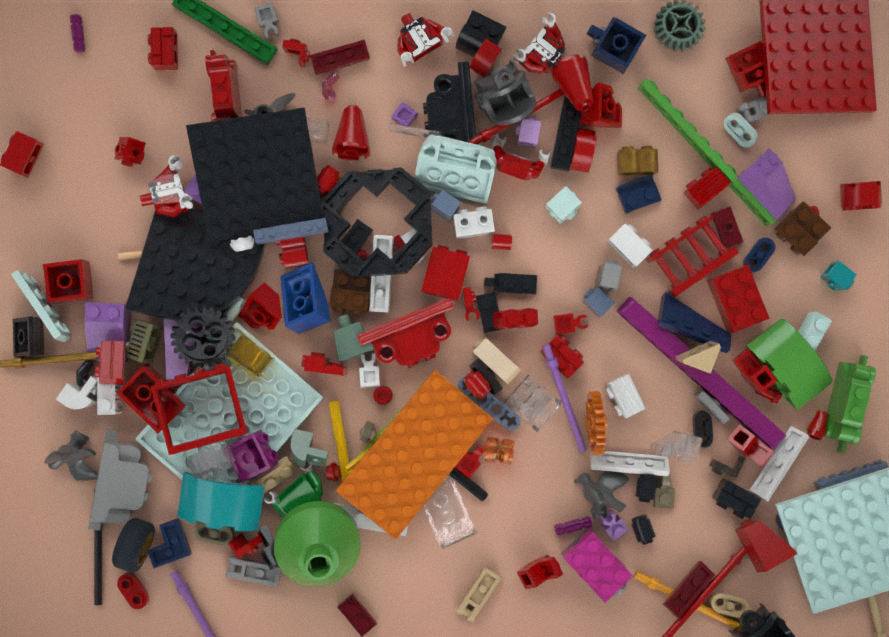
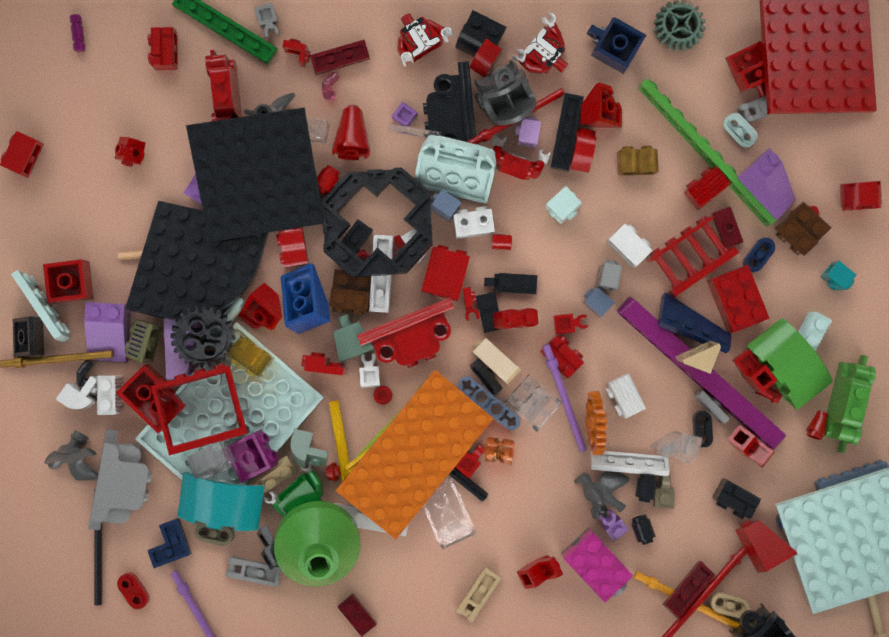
(111, 362): red brick -> none
(133, 544): black wheel -> none
(167, 191): torso -> none
(241, 546): red bracket -> none
(242, 244): white plate -> none
(291, 231): sand blue piece -> none
(367, 431): dark tan plate -> none
(477, 384): red brick -> none
(573, 525): magenta axle -> none
(574, 80): red cone -> none
(638, 194): dark blue plate -> none
(720, 468): clear smoke plate -> none
(779, 463): white plate -> none

